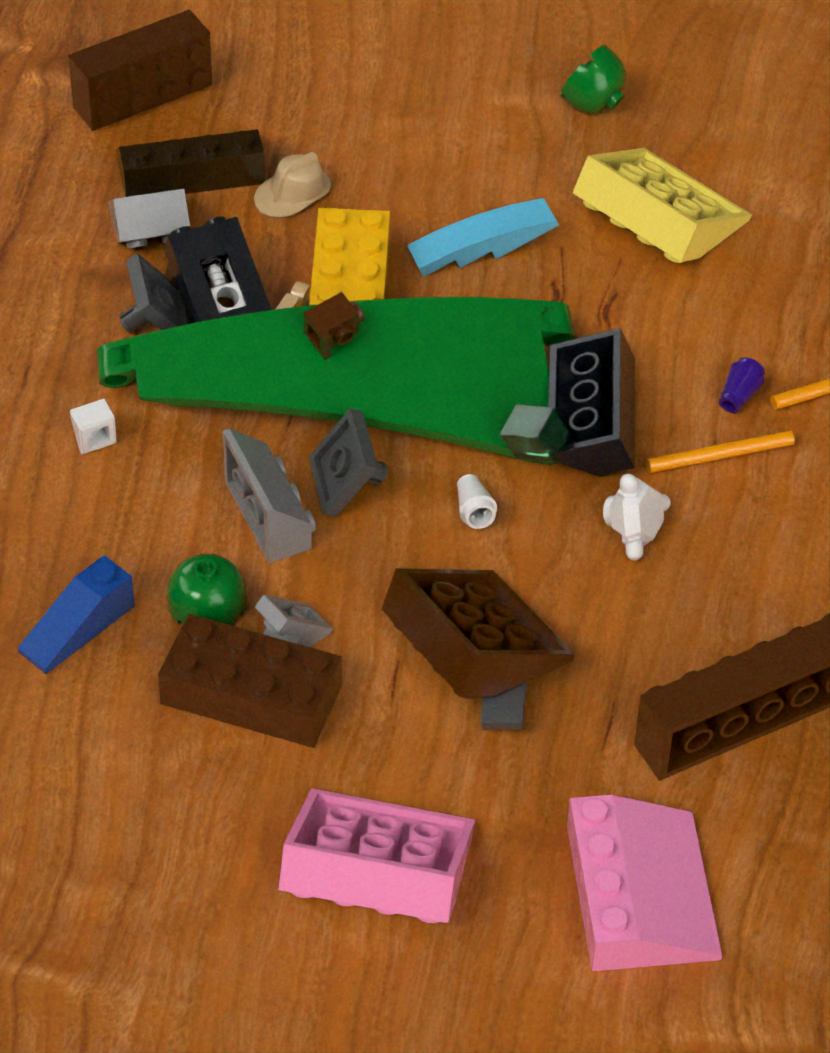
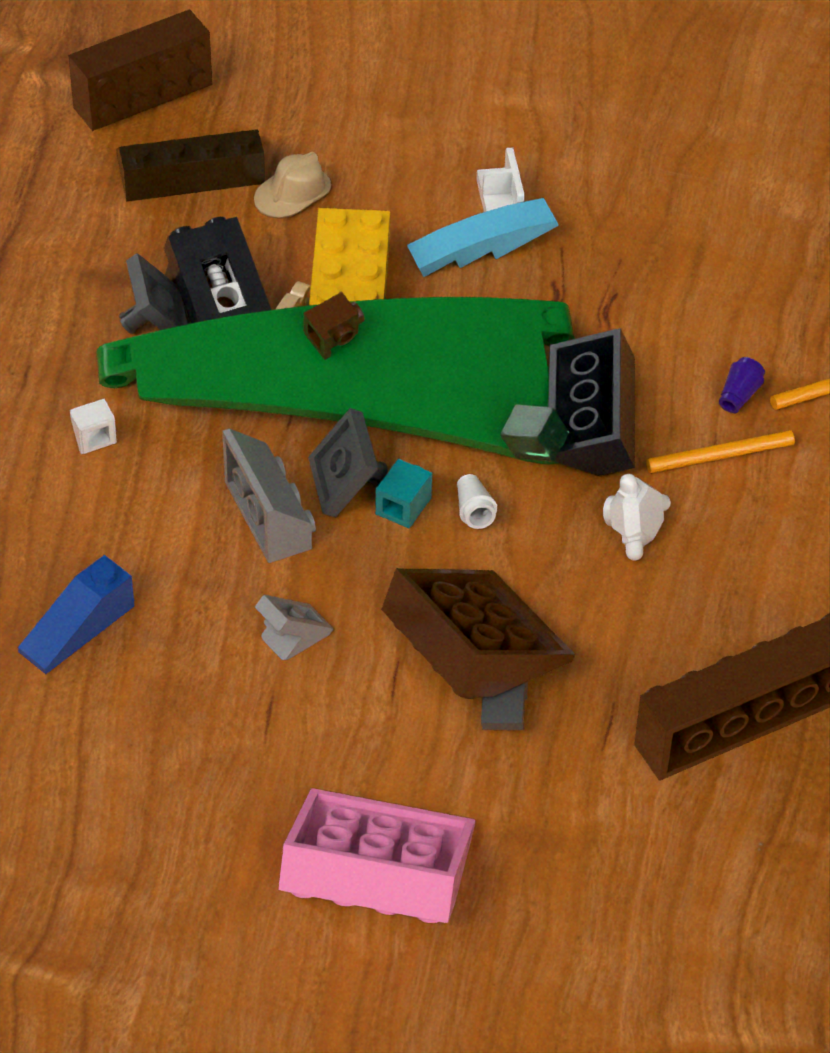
(148, 216): light grey slope -> none
(206, 588): green cylinder -> none
(250, 680): reddish brown brick -> none
(403, 493): none -> teal brick
(500, 185): none -> white panel
(596, 83): green cylinder -> none
(640, 884): bright pink slope -> none
(658, 203): light yellow slope -> none

